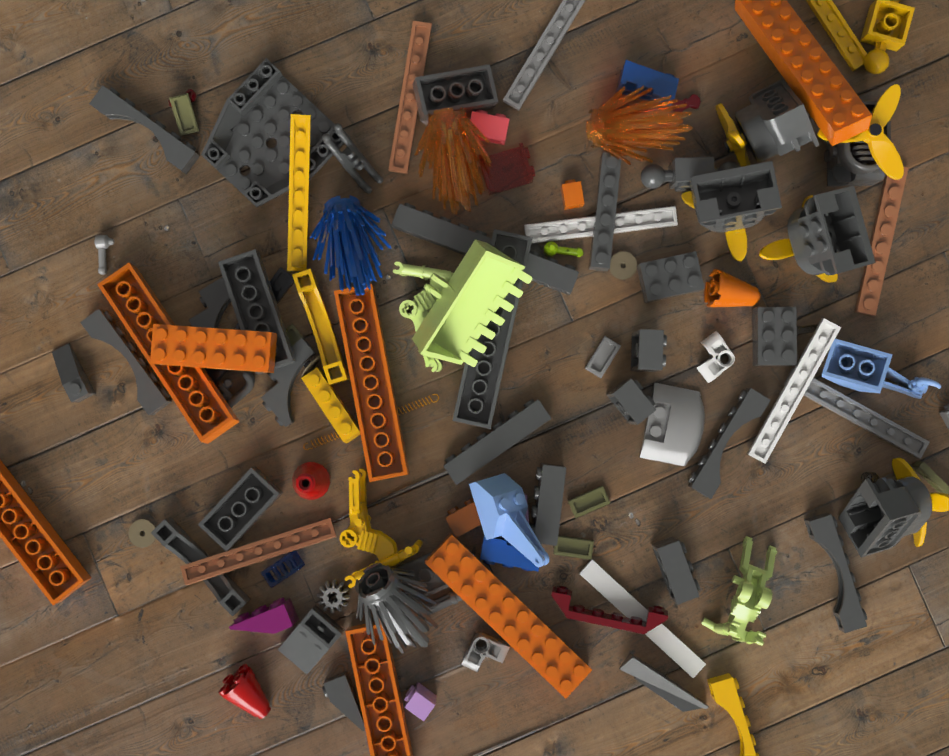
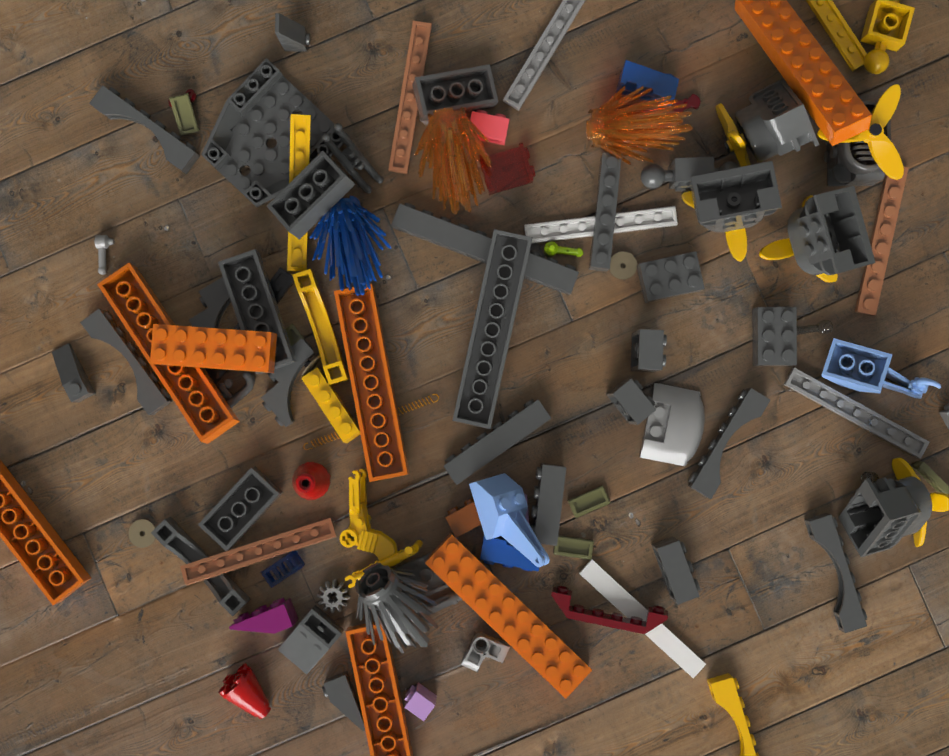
(291, 34): none -> dark grey slope
(310, 195): none -> dark grey brick
(422, 301): yellowish green piece -> none
(469, 304): yellowish green piece -> none
(572, 194): orange brick -> none
(602, 357): light grey tile -> none
(661, 684): wedge -> none
(716, 347): white piece -> none
(729, 291): orange cone -> none
(749, 598): yellowish green piece -> none
(794, 390): white plate -> none

